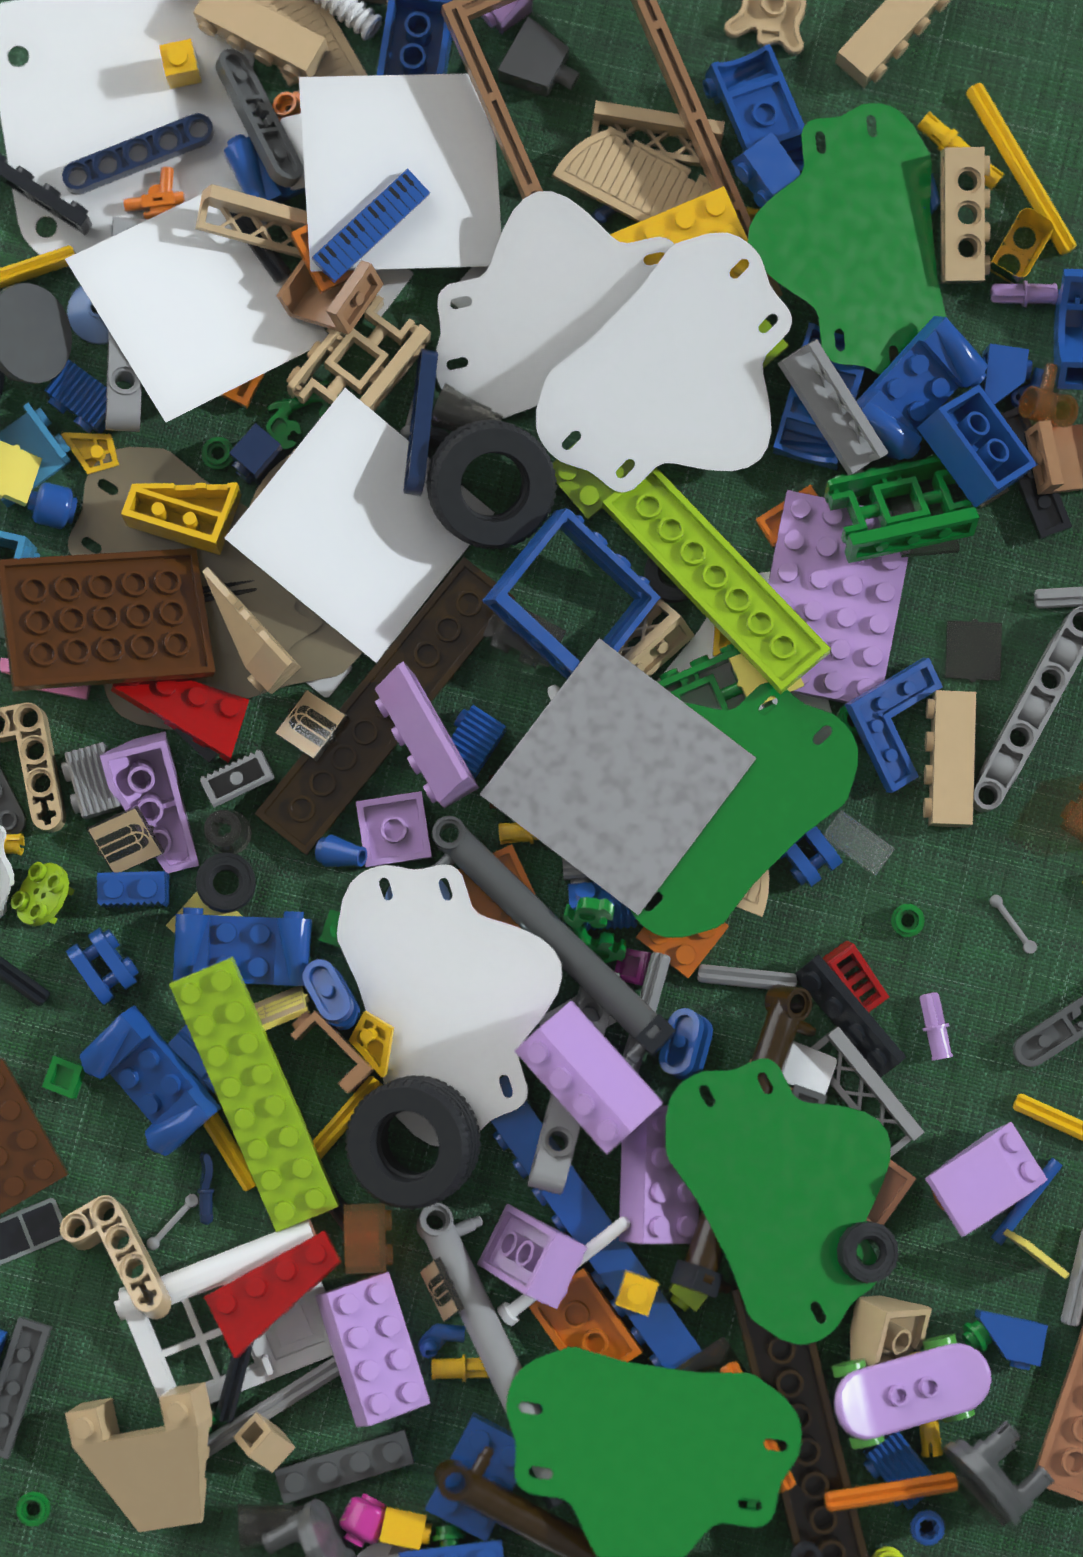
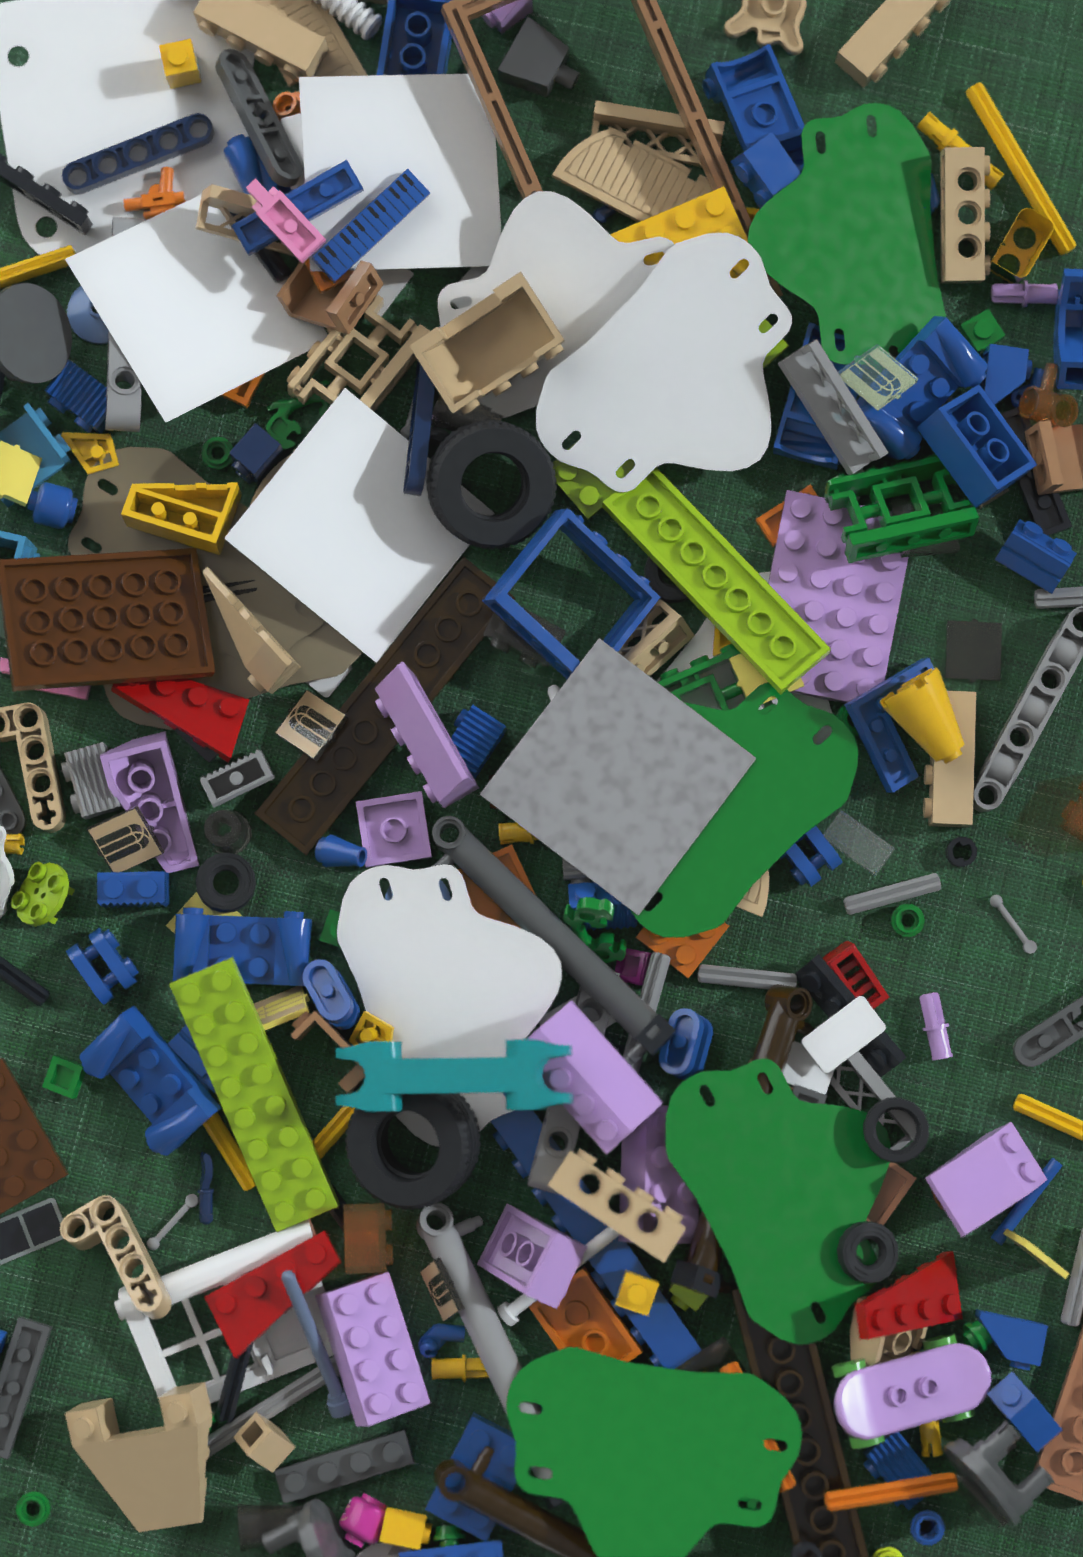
(285, 221): none -> bright pink hinge
(310, 199): none -> blue tile
(337, 1399): none -> sand blue piece
(489, 345): none -> tan cylinder
(516, 1075): none -> teal piece
(657, 1242): none -> tan brick
(843, 1034): none -> white sticker
(877, 377): none -> clear light blue piece
(892, 893): none -> light grey axle
(913, 1302): none -> red wing
(919, 1118): none -> black tyre
(927, 715): none -> yellow cone
(960, 862): none -> black bush
(982, 331): none -> green plate
(1024, 1412): none -> blue slope
(1036, 555): none -> blue brick

